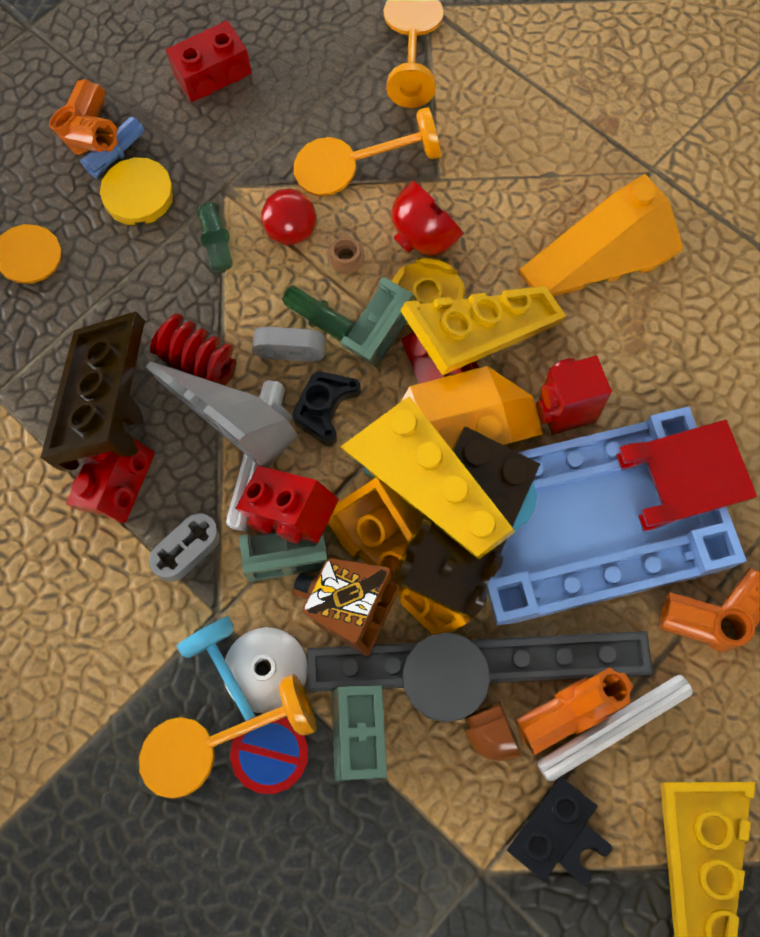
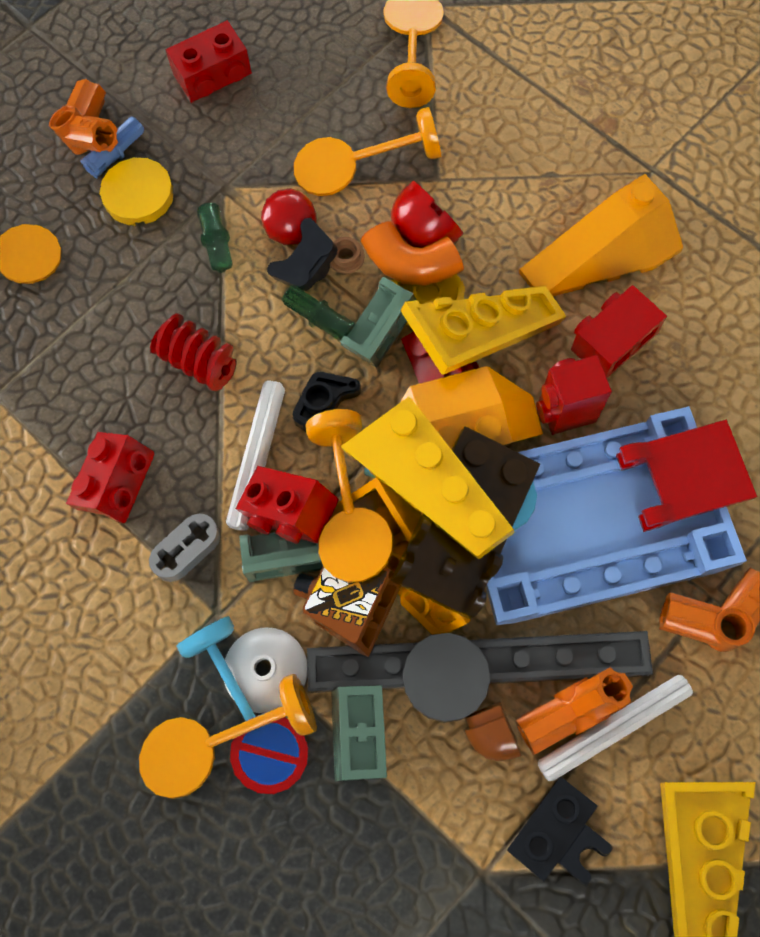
(95, 394): dark brown hinge -> none
(239, 416): light grey wedge -> none
(289, 344): light grey beam -> none
(309, 260): none -> black piece
(357, 540): none -> light orange piece
(409, 263): none -> orange cylinder
(618, 330): none -> red brick

